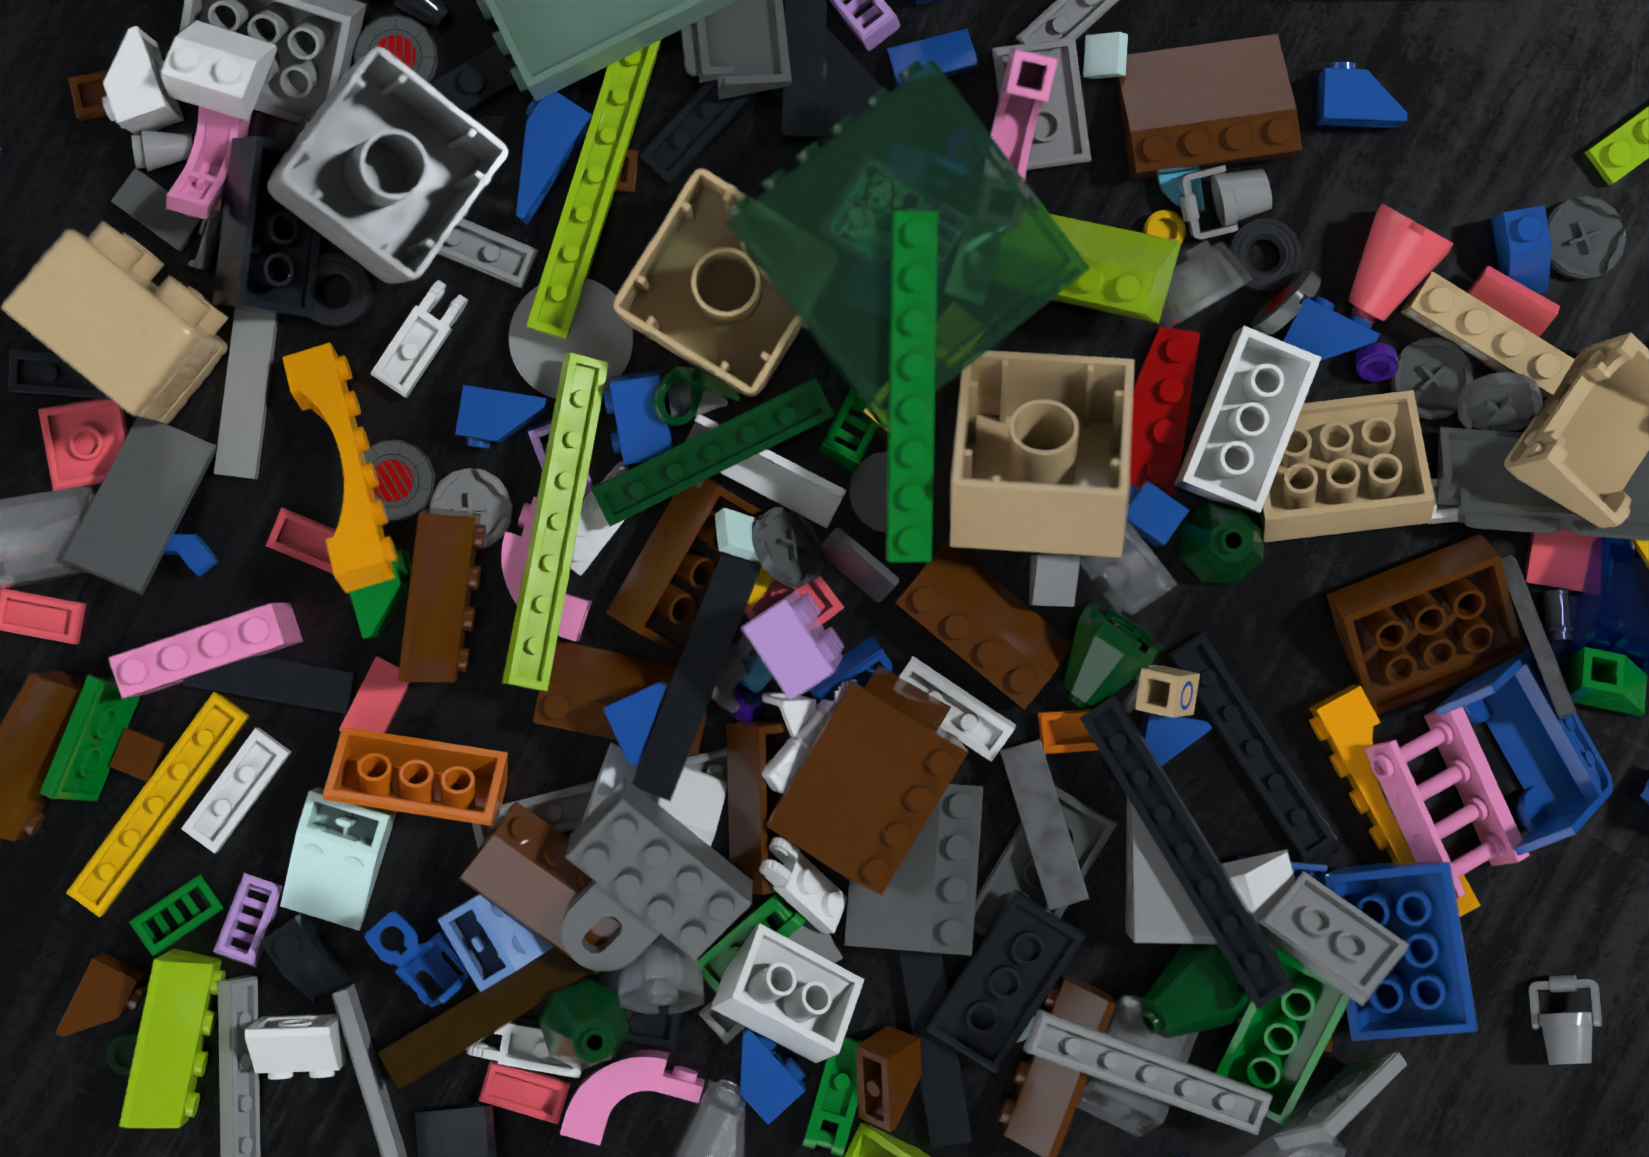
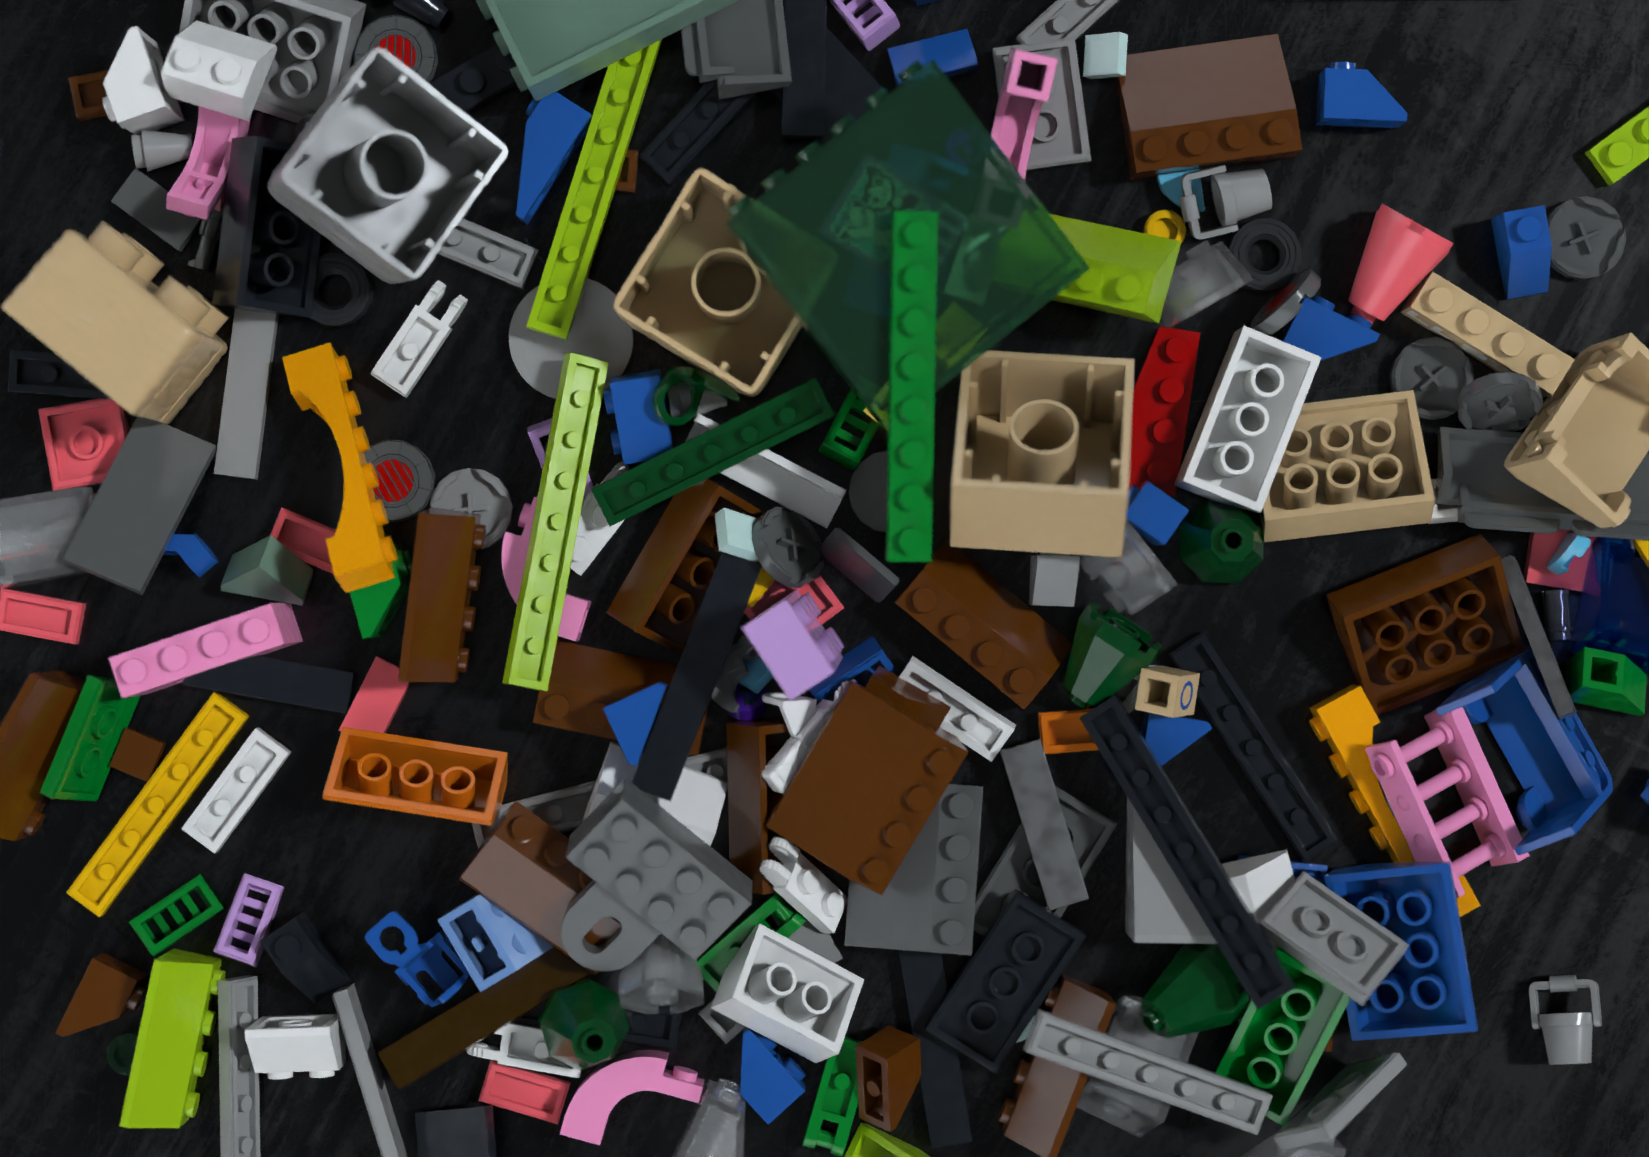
(268, 572): none -> sand green slope
(336, 859): light aqua slope -> none
(495, 415): blue slope -> none
(1376, 362): dark purple tile -> none
(1514, 301): coral tile -> none
(1571, 546): none -> medium azure tile

